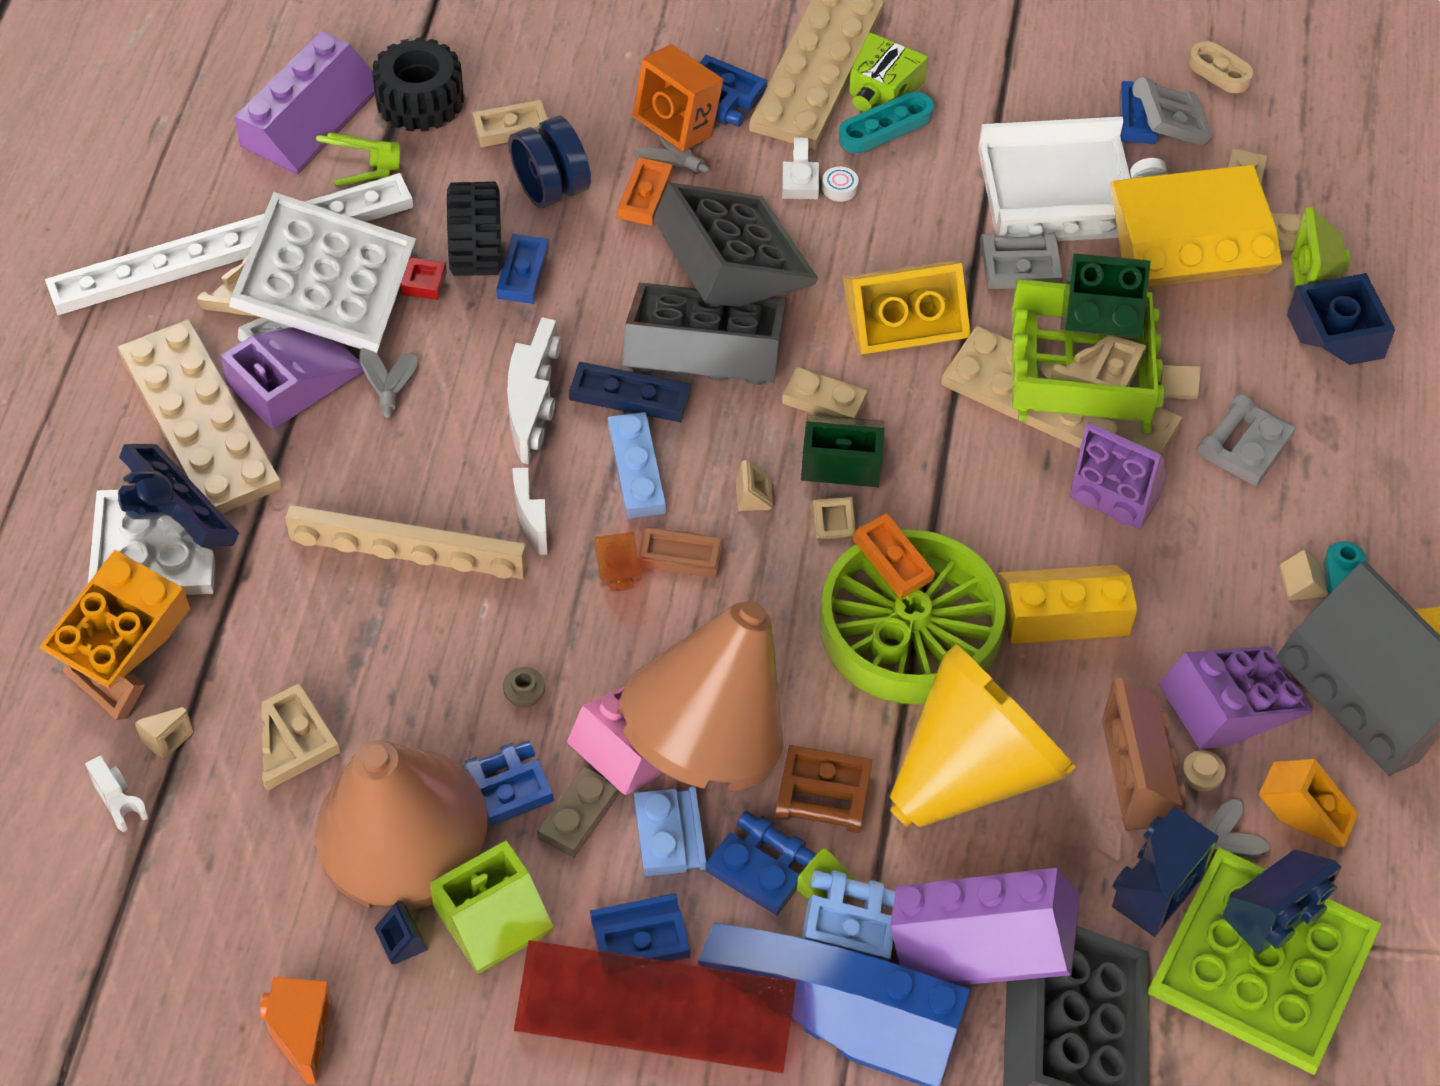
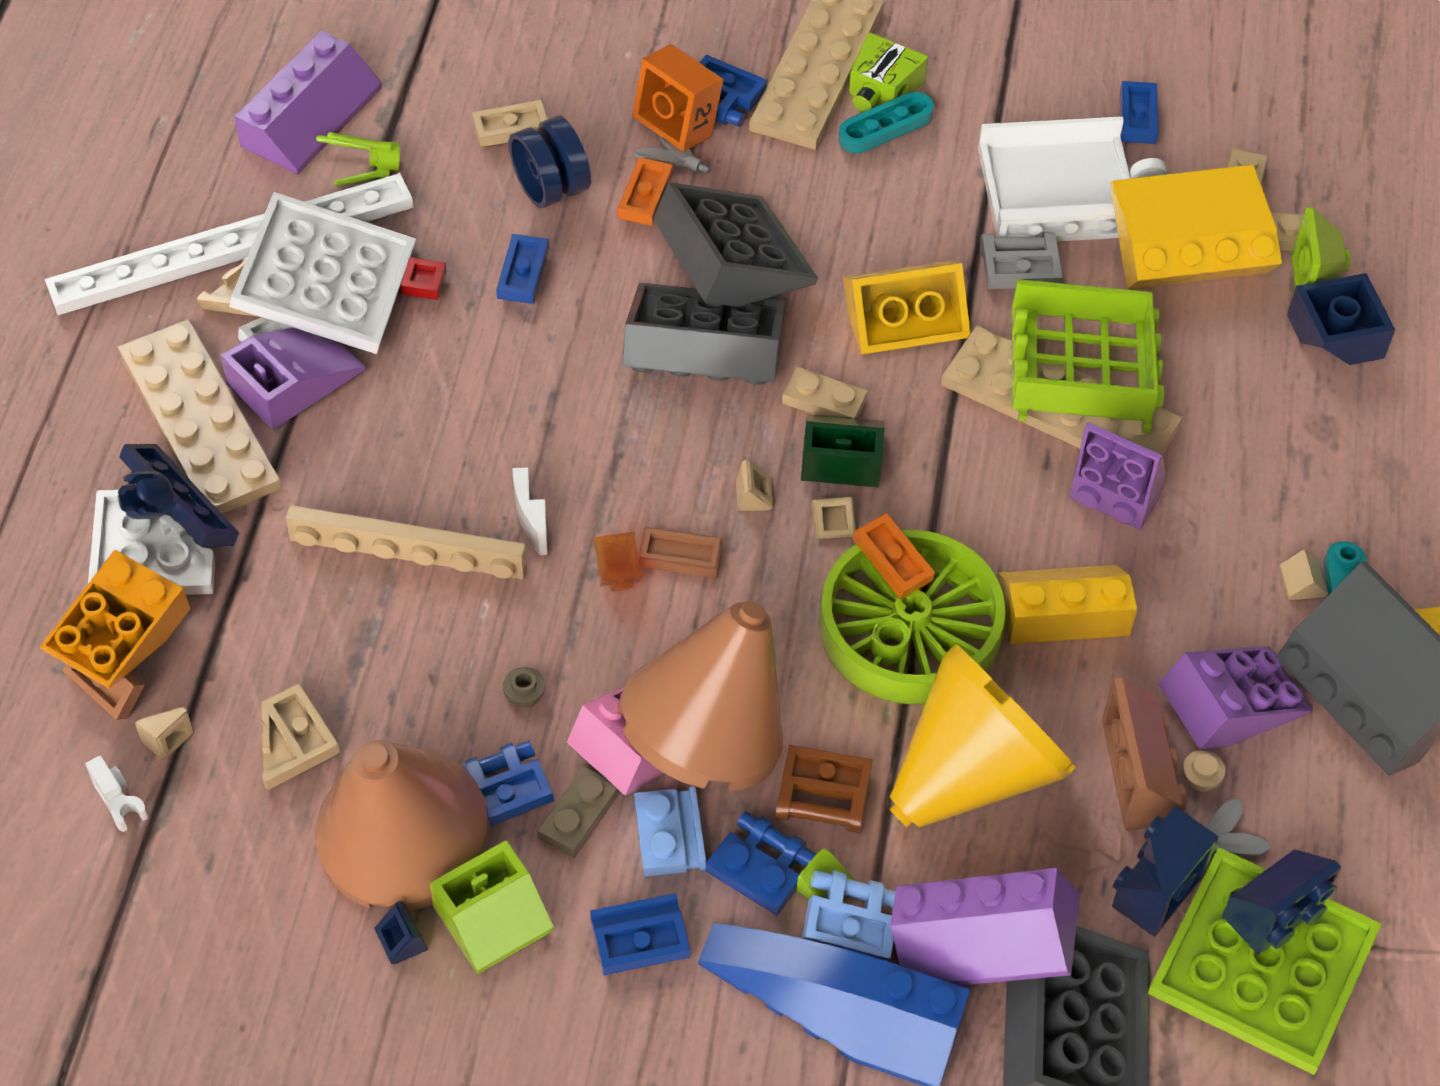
(298, 1021): orange slope -> none
(386, 384): light grey piece -> none
(418, 84): black tyre -> none
(474, 228): black tyre -> none
(530, 388): white slope -> none
(629, 391): dark blue plate -> none
(636, 465): light blue plate -> none
(655, 1006): clear red plate -> none
(800, 177): white plate -> none
(840, 184): white tile -> none
(1105, 295): dark green slope -> none
(1107, 363): tan wing -> none
(1173, 112): light grey plate -> none
(1180, 381): tan slope -> none
(1220, 67): tan plate -> none
(1256, 448): light grey plate -> none
(1309, 800): light orange slope -> none

